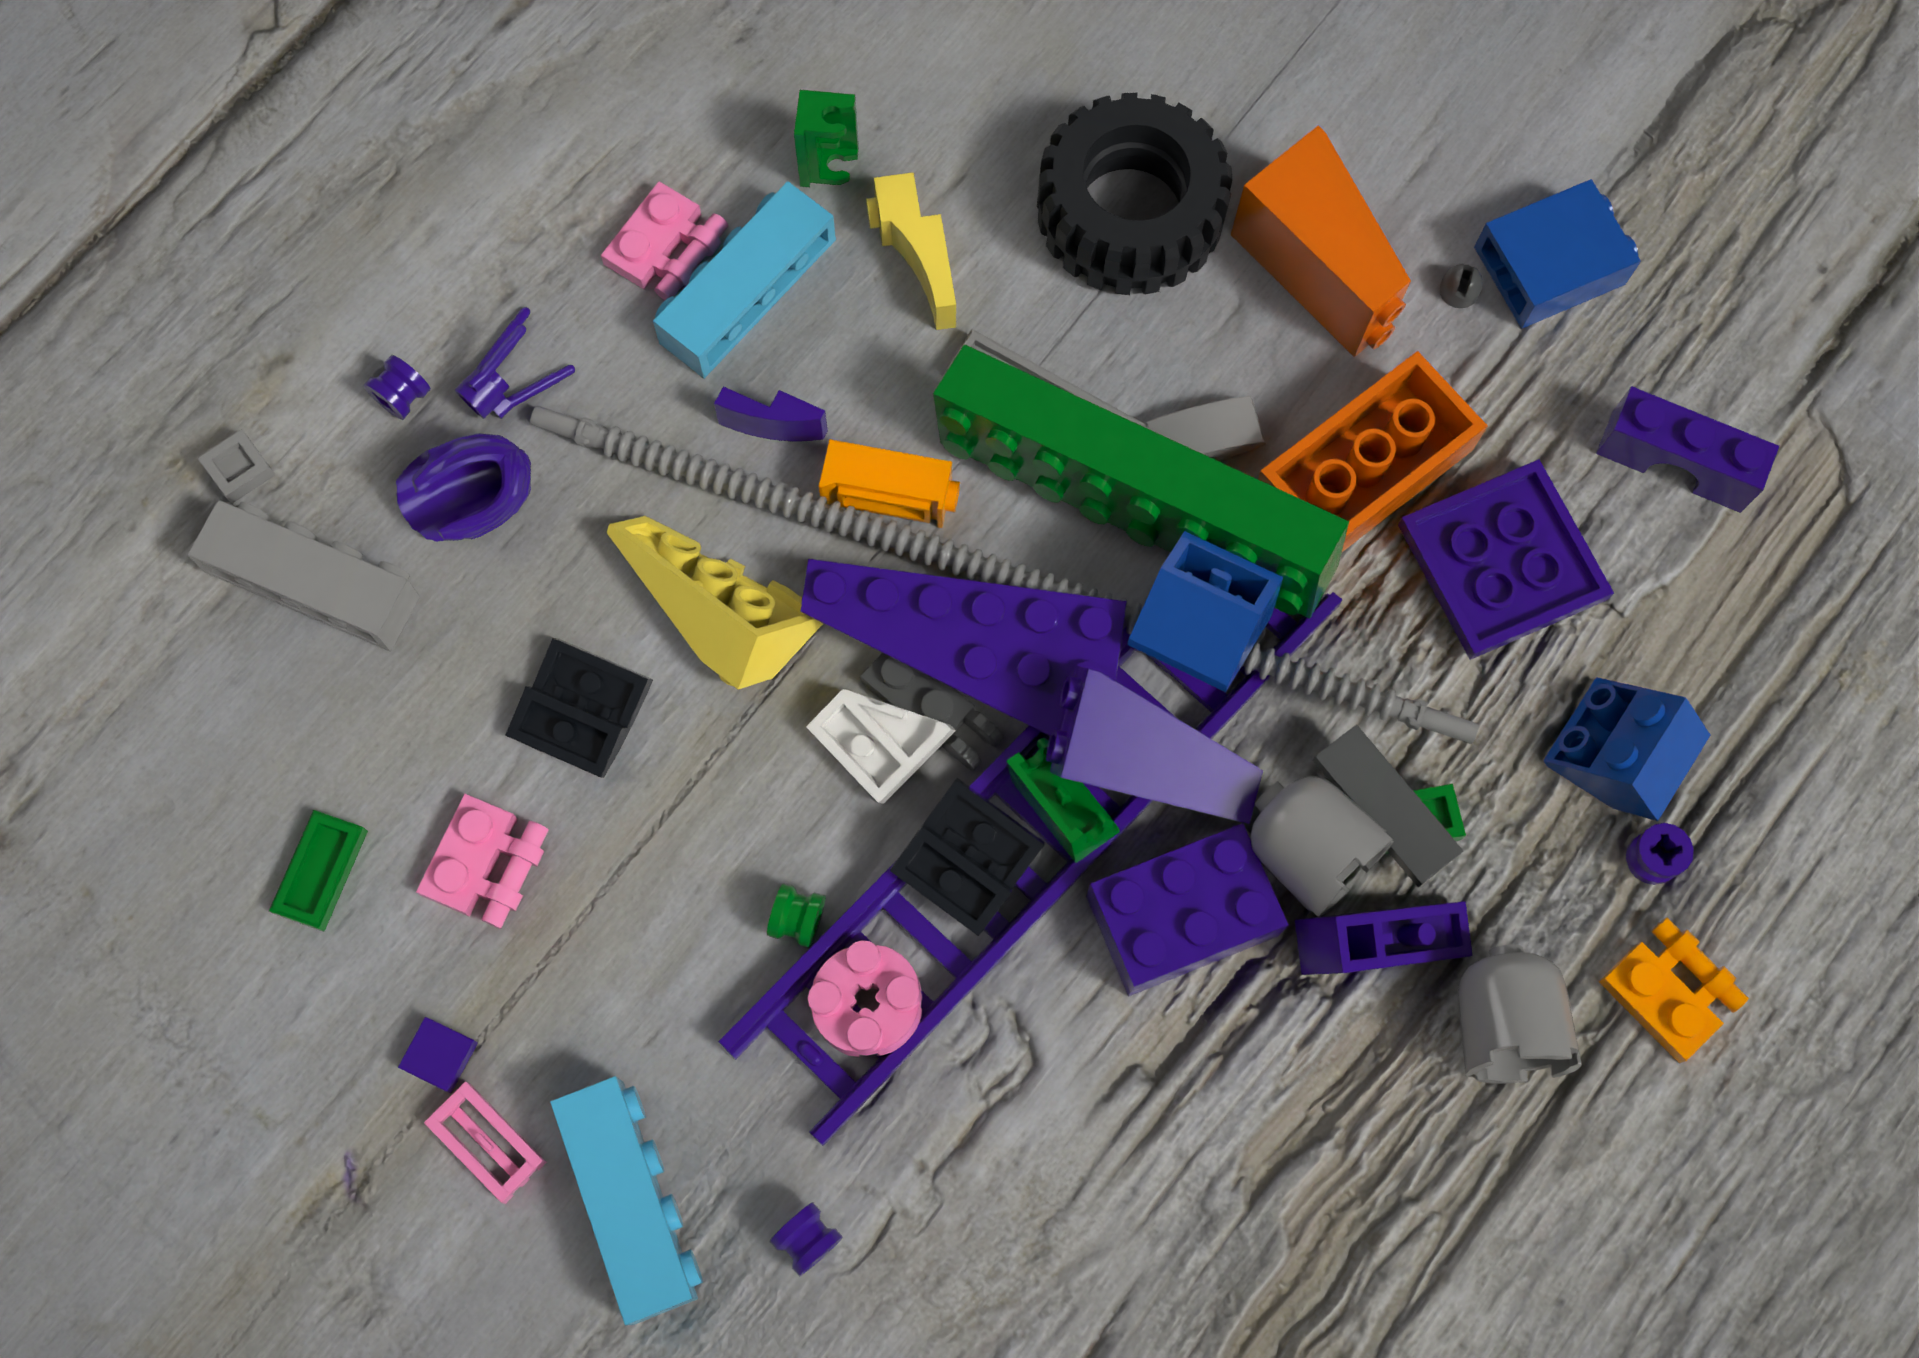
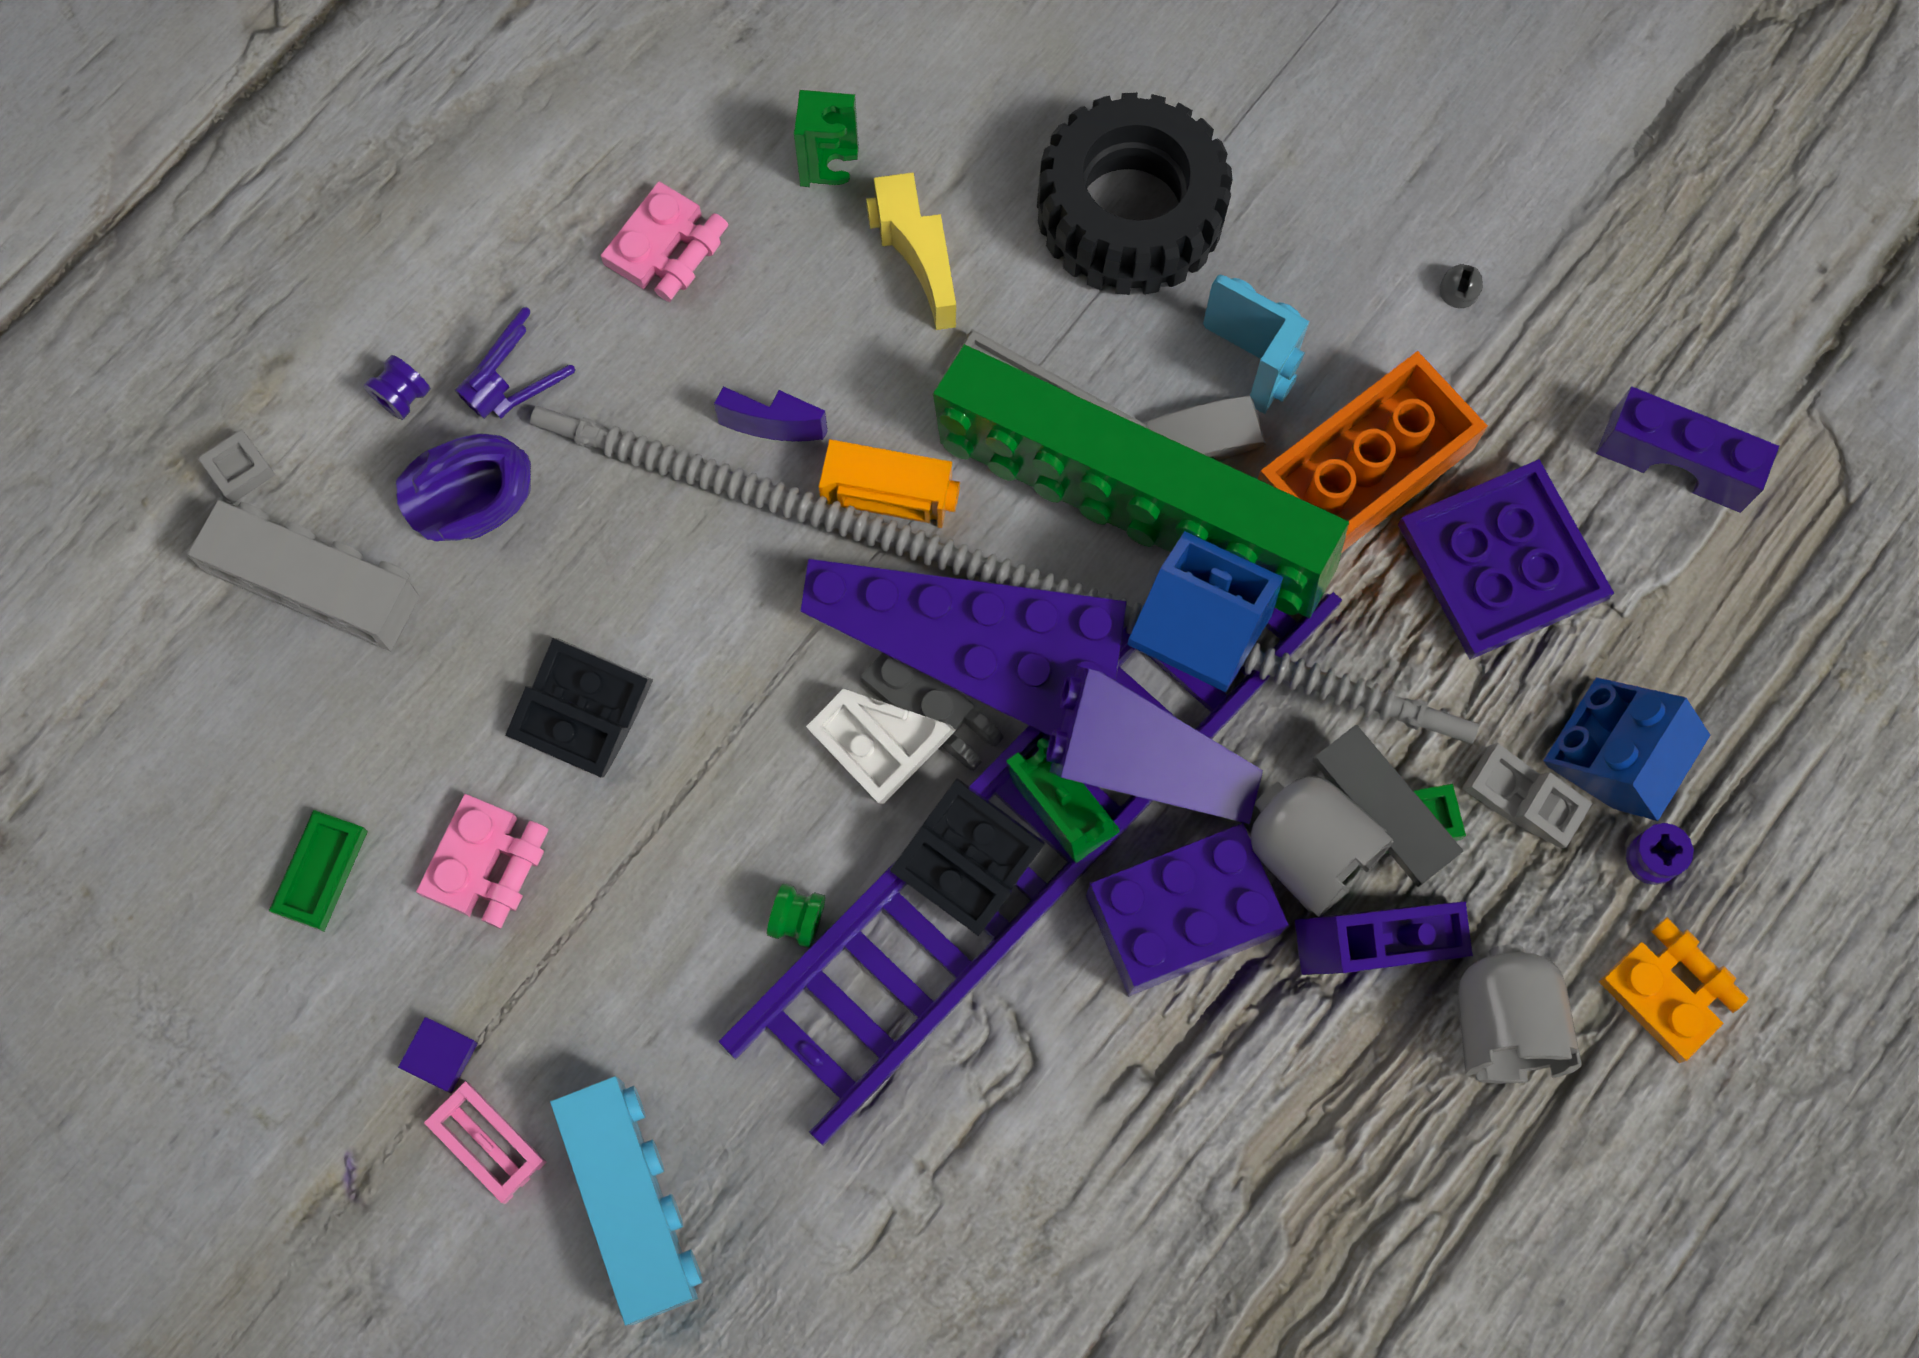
(724, 616): light yellow wedge -> none
(744, 279): medium azure brick -> none
(806, 1239): dark purple wheel -> none
(865, 968): bright pink plate -> none
(1261, 328): none -> medium azure bracket
(1323, 243): orange slope -> none
(1527, 798): none -> light grey slope
(1557, 253): blue brick -> none

